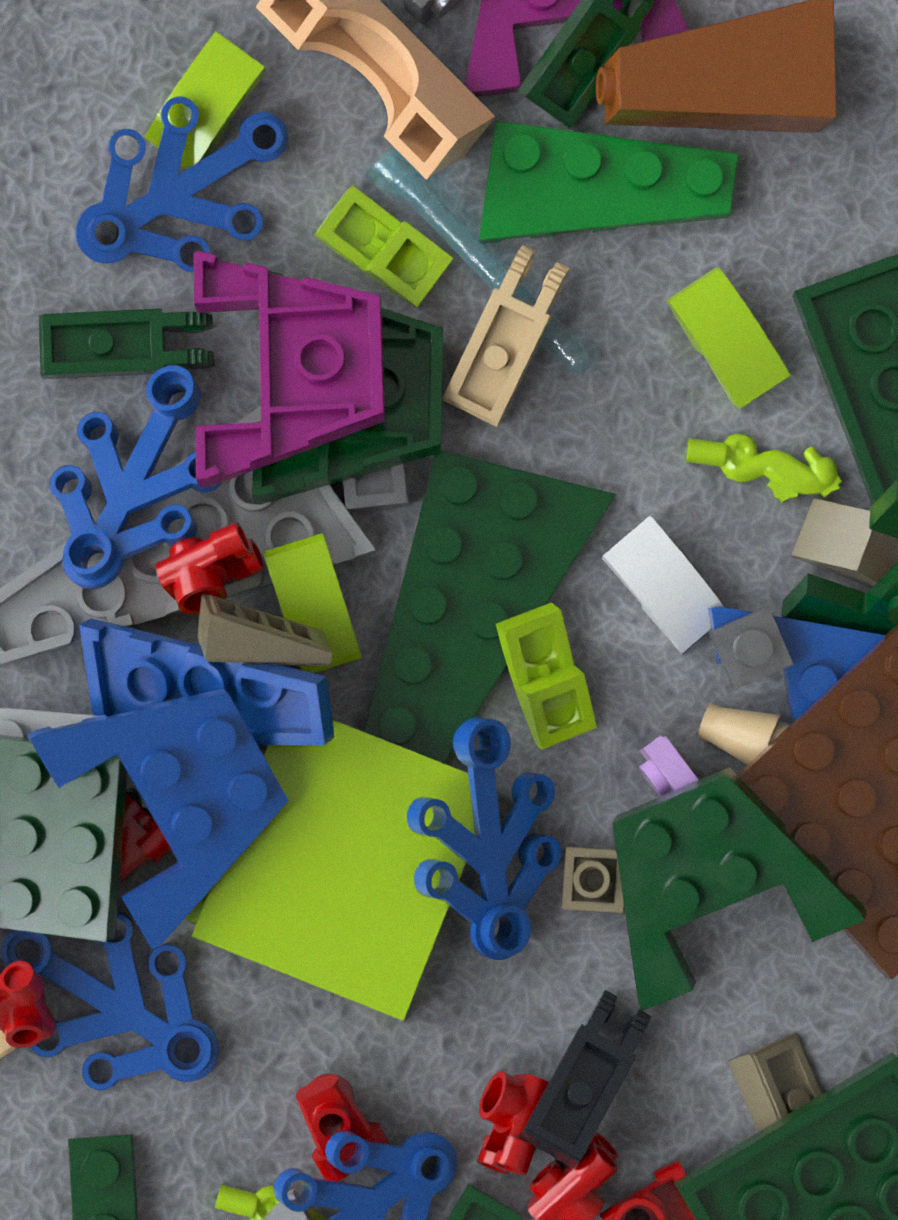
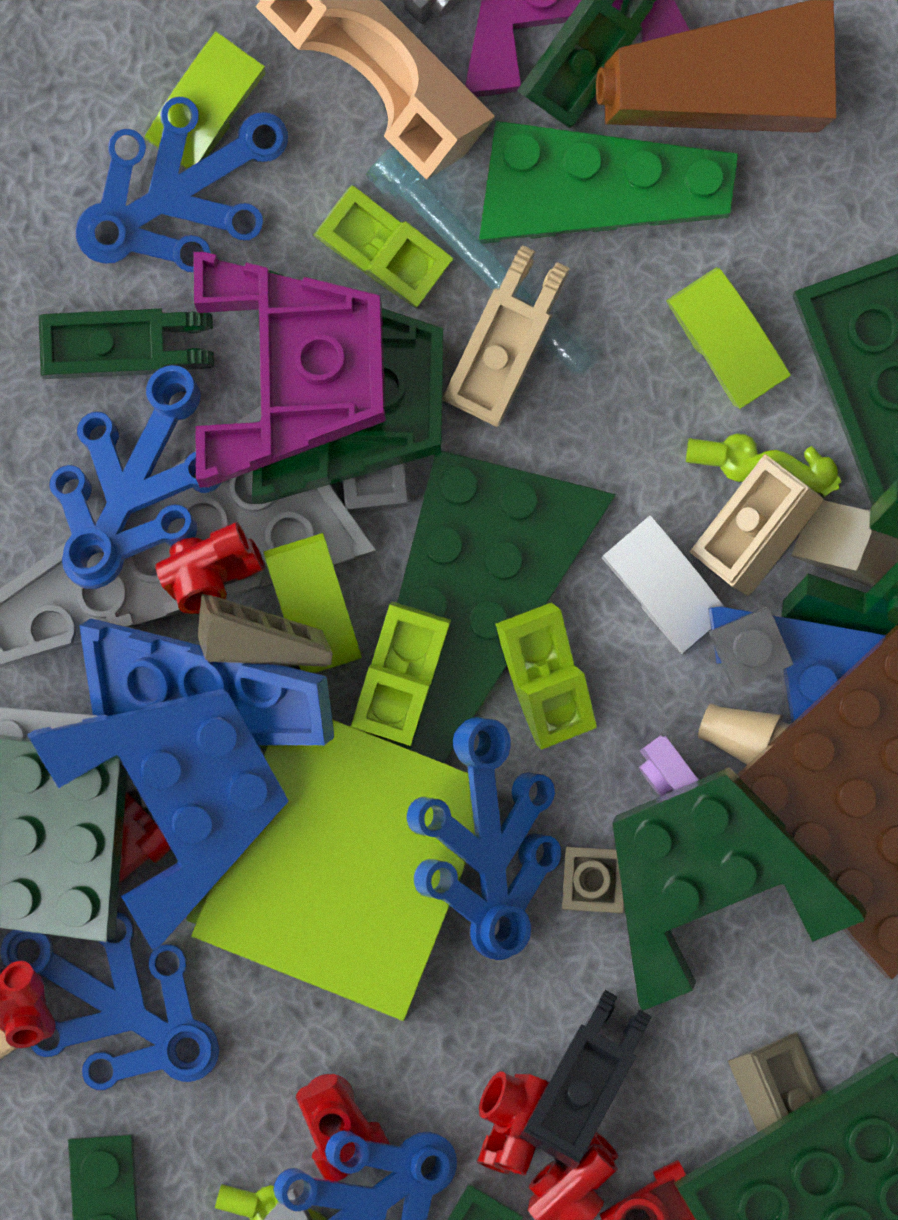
(400, 673): none -> lime slope
(756, 525): none -> tan slope

